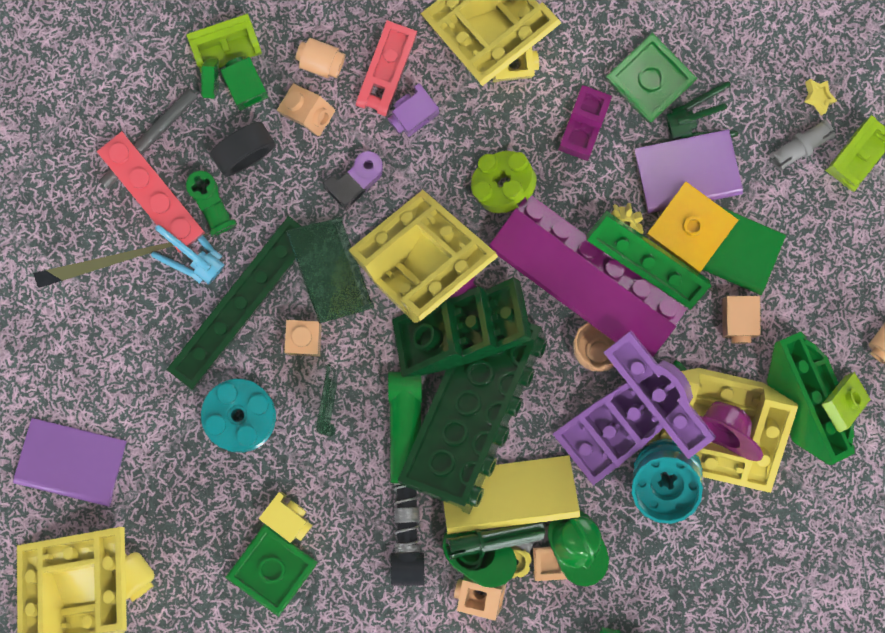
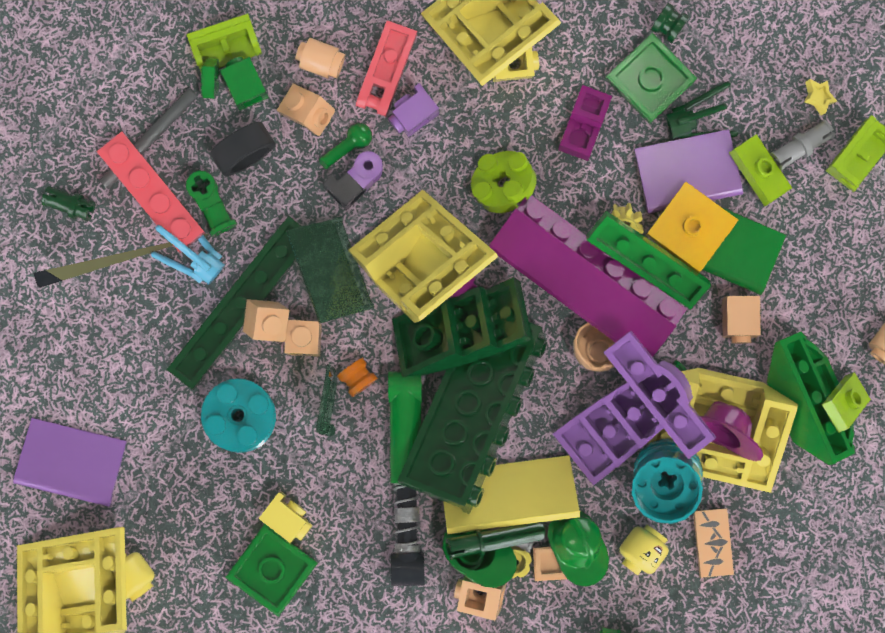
(73, 205): none -> dark green pin
(266, 320): none -> light nougat brick
(357, 377): none -> orange wheel
(358, 137): none -> green bar
(644, 550): none -> light yellow head
(670, 22): none -> dark green wheel
(713, 543): none -> light nougat tile
(760, 170): none -> lime plate

